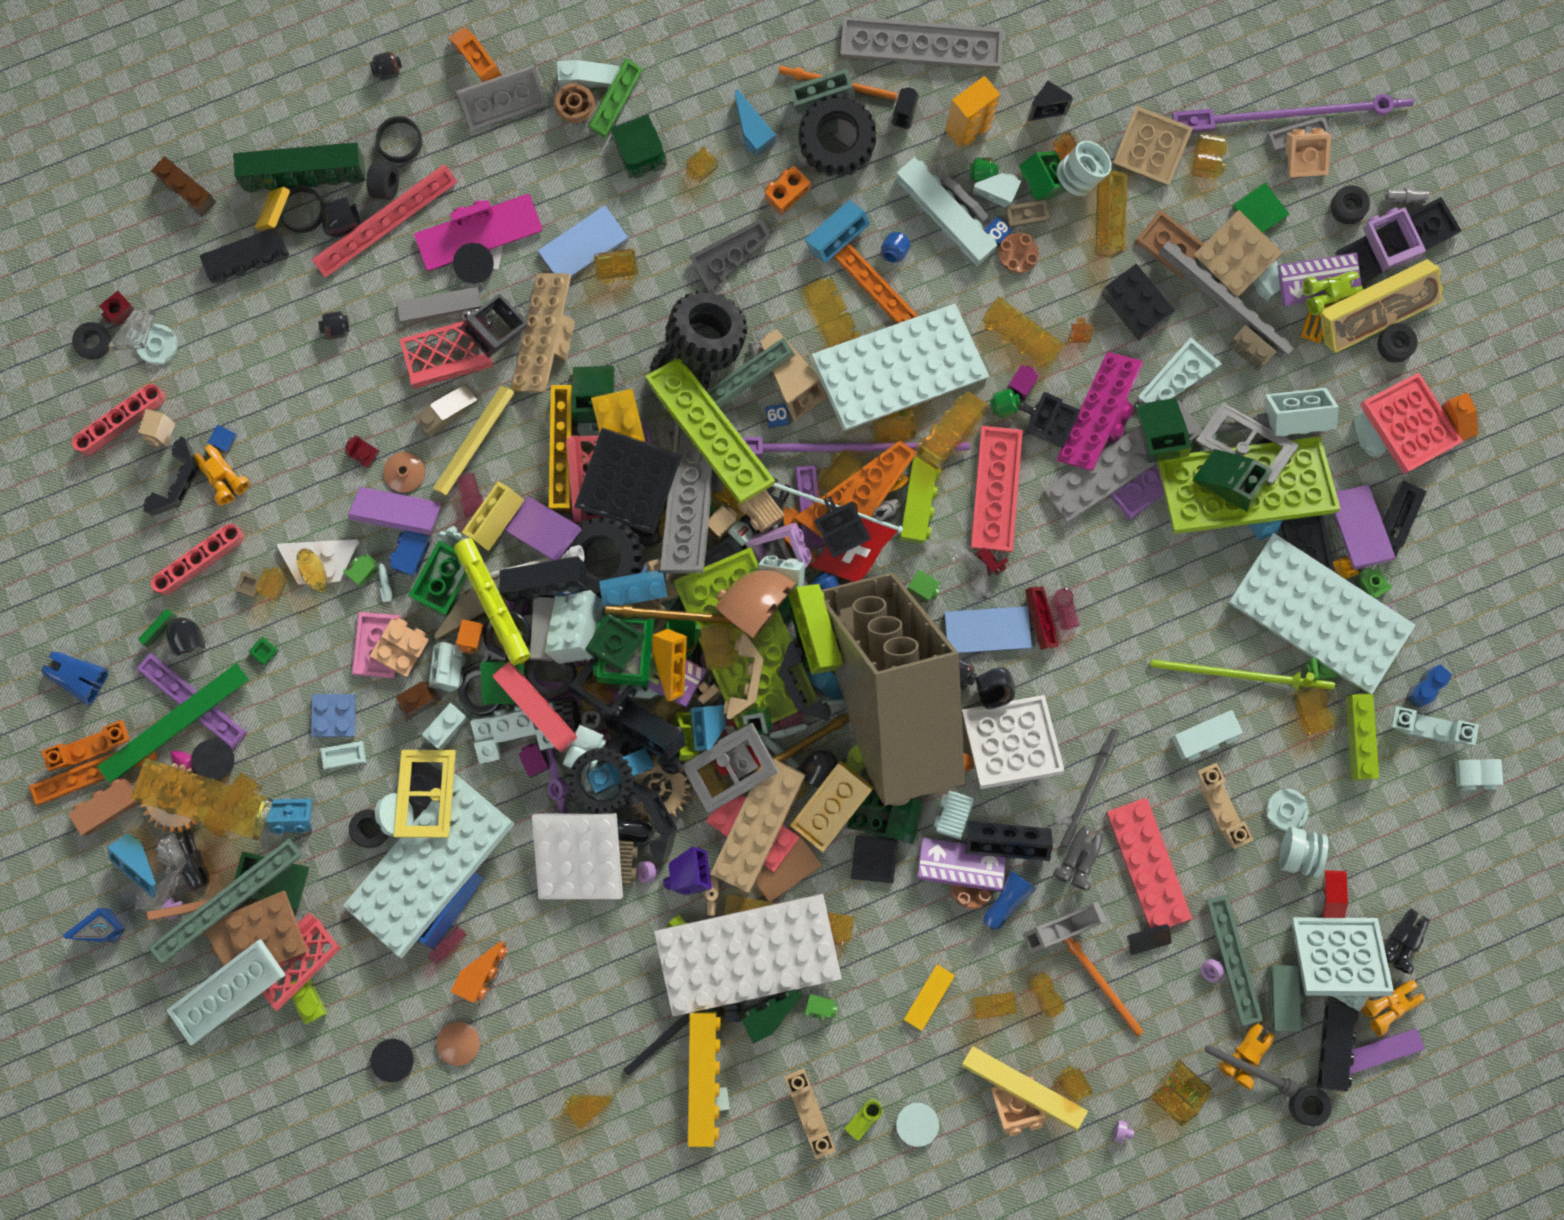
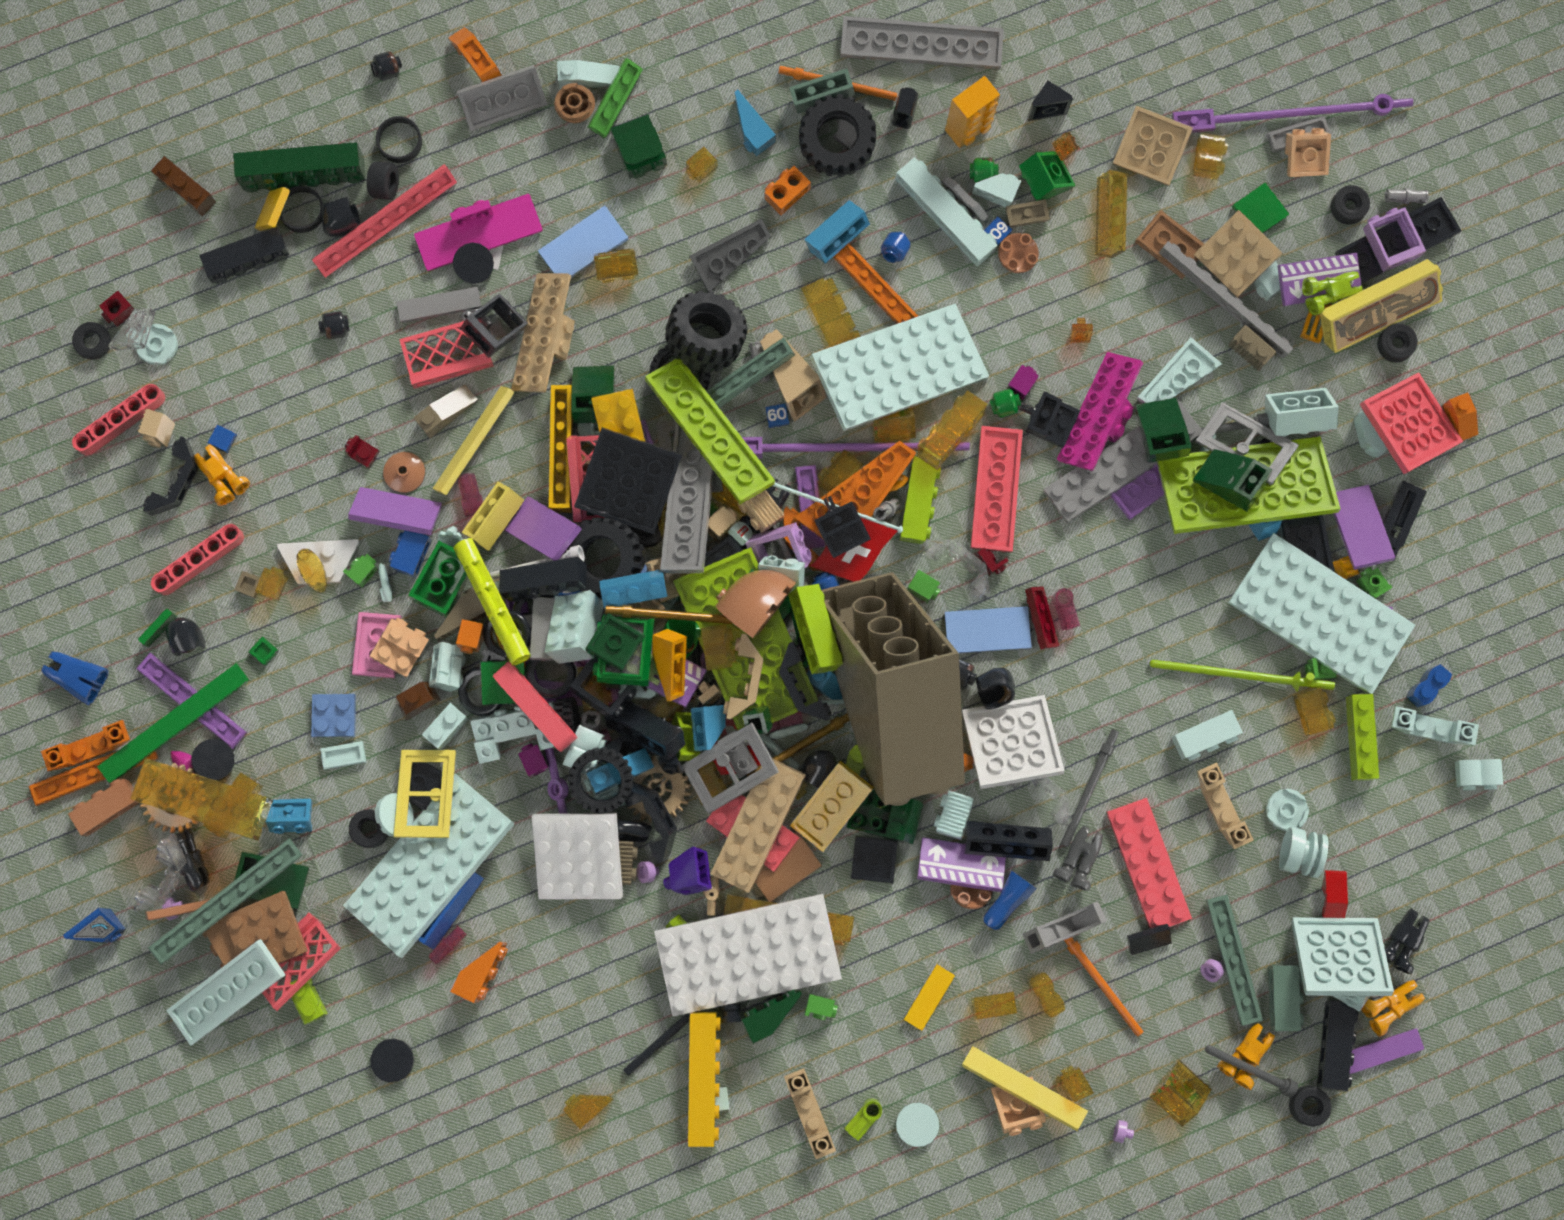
(130, 858): dark azure slope -> none
(458, 1043): nougat dish -> none
(1022, 332): clear yellow brick -> none
(1083, 168): light aqua wheel -> none
(1137, 302): black brick -> none

